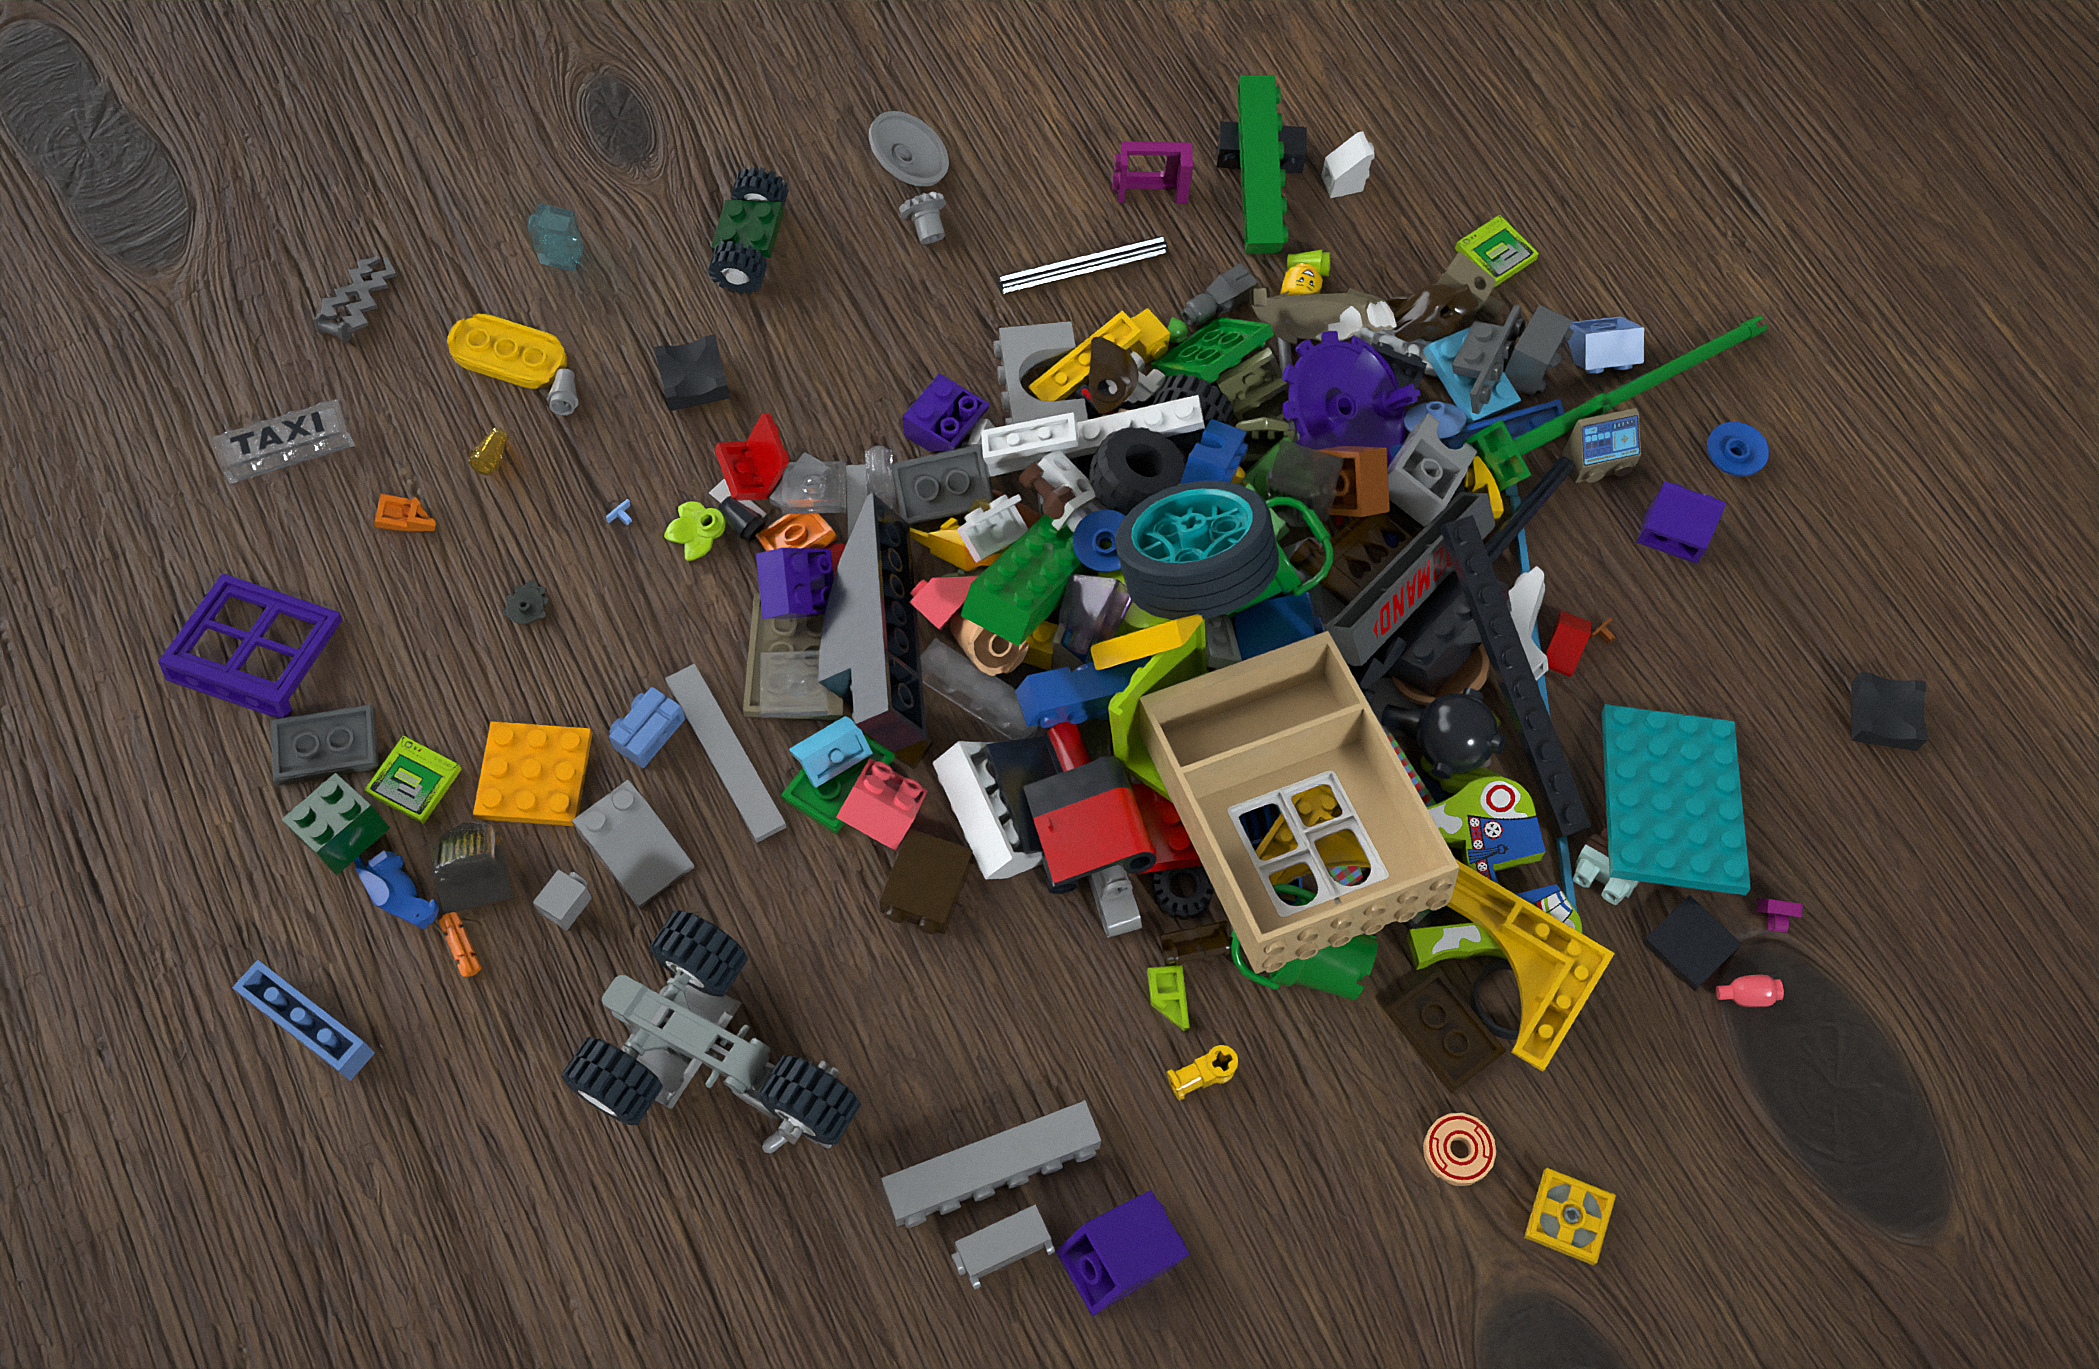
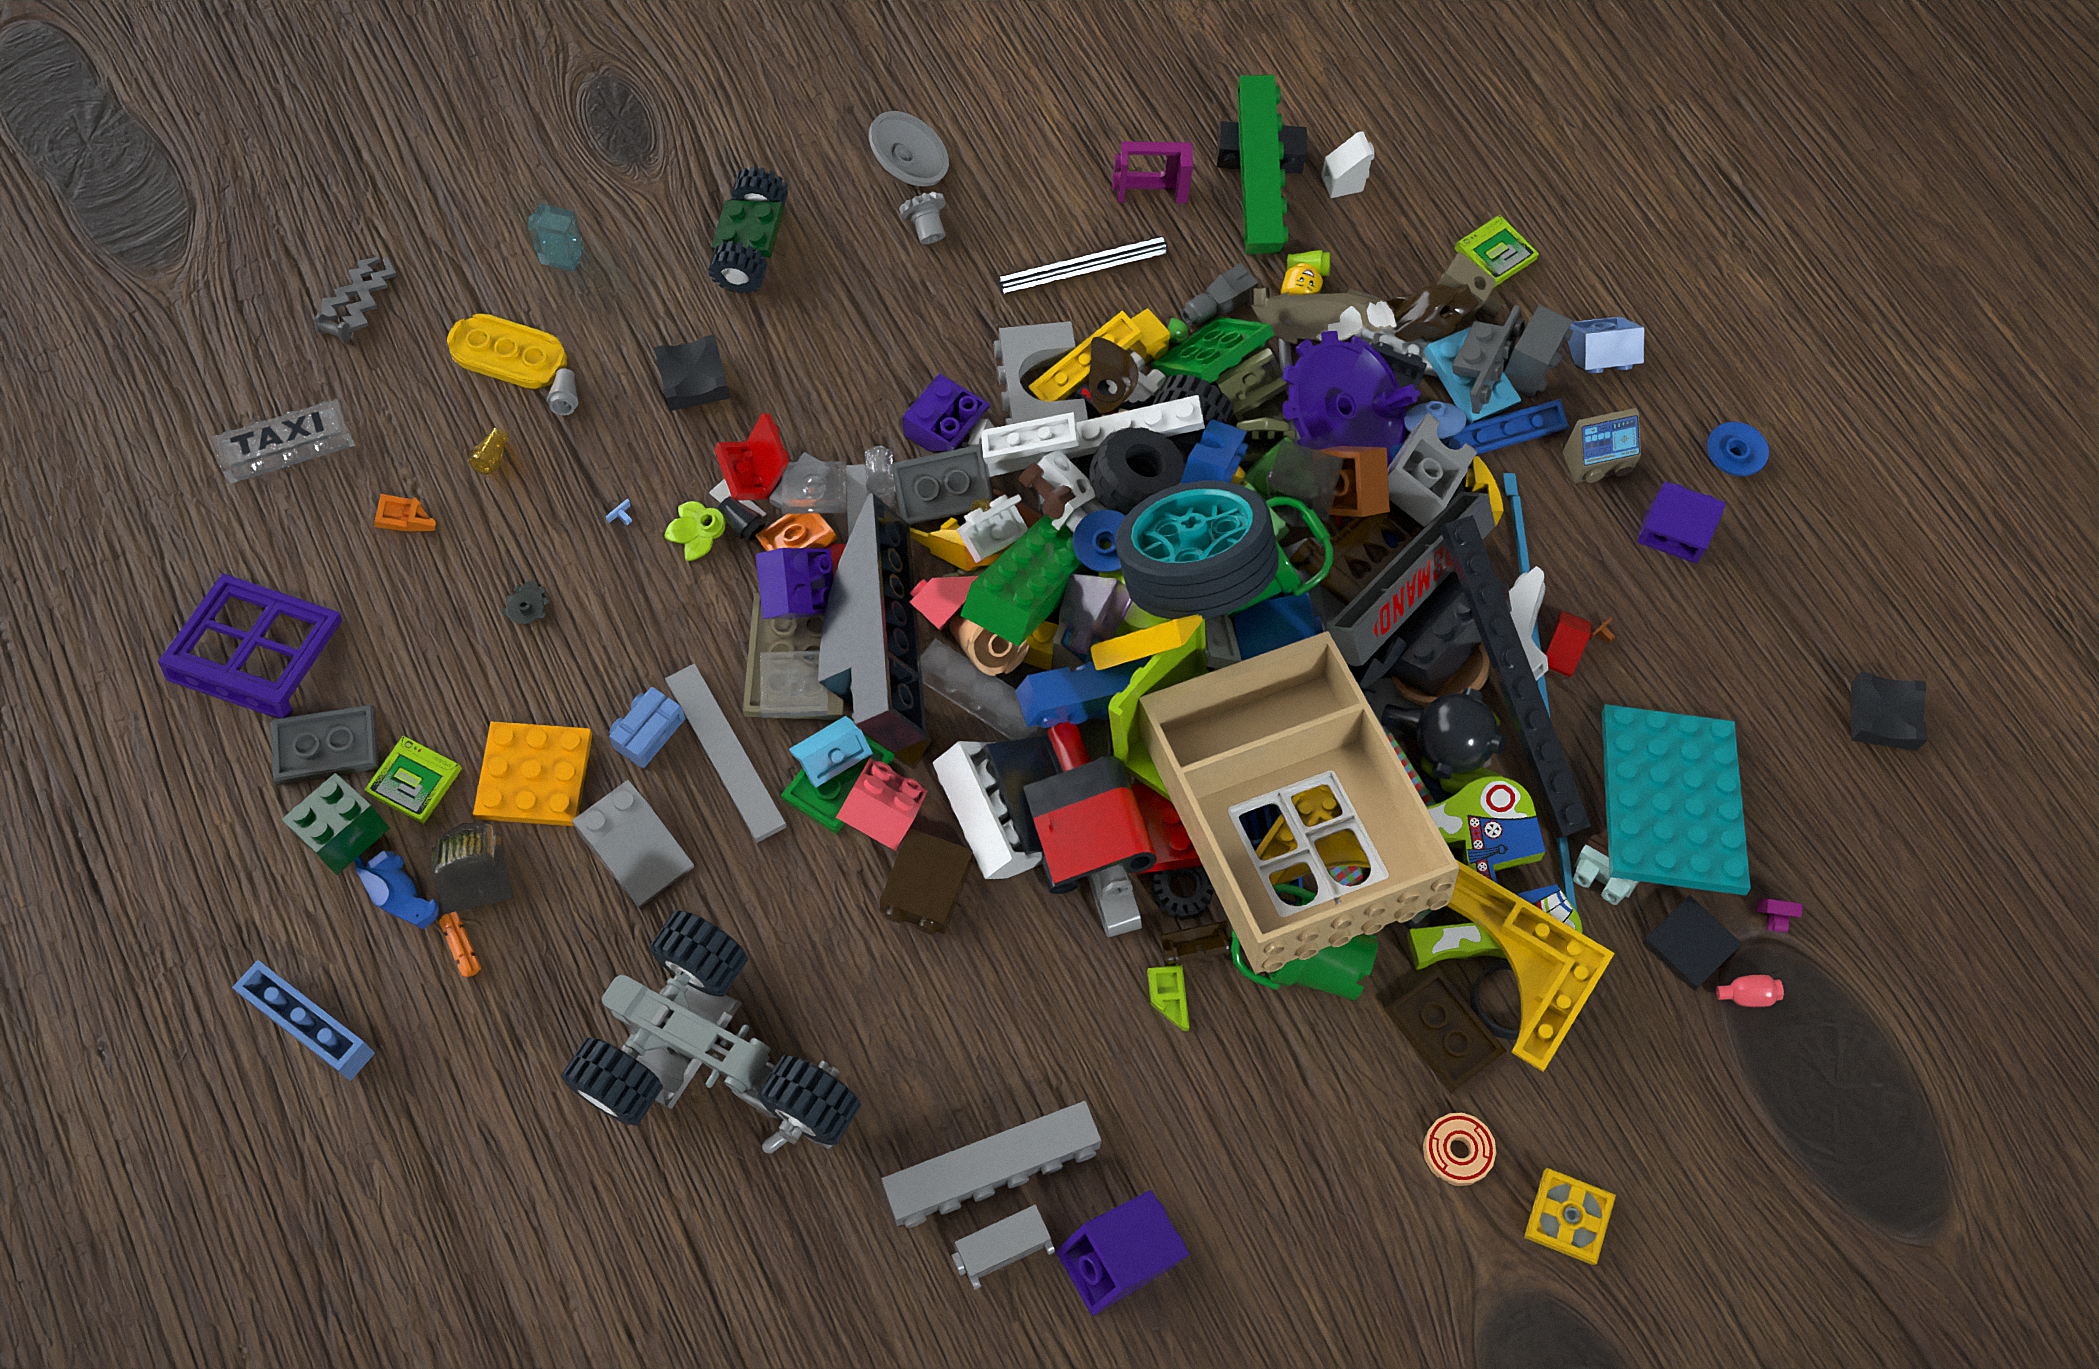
(563, 899): light grey brick -> none
(1202, 1071): yellow connector -> none
(1504, 455): green piece -> none
(1528, 507): black axle -> none

